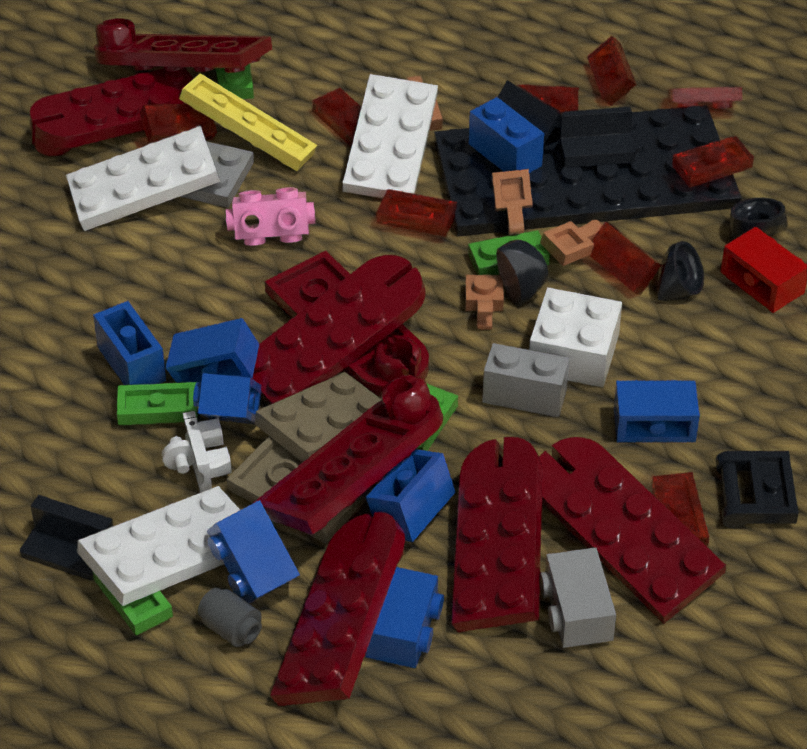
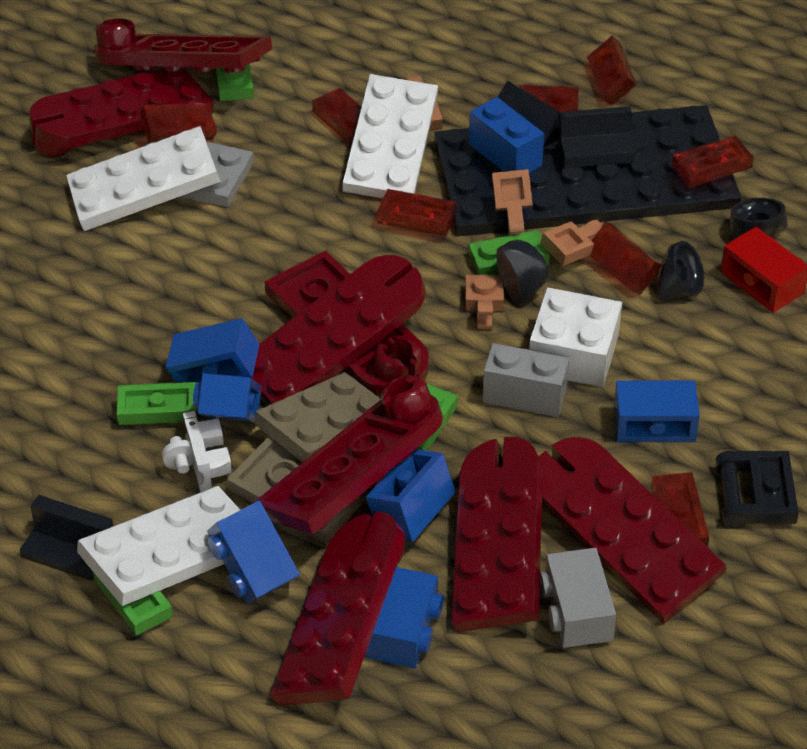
(129, 346): blue brick -> none
(230, 616): dark grey brick -> none
(248, 122): light yellow plate -> none
(279, 214): bright pink brick -> none
(719, 96): clear red plate -> none

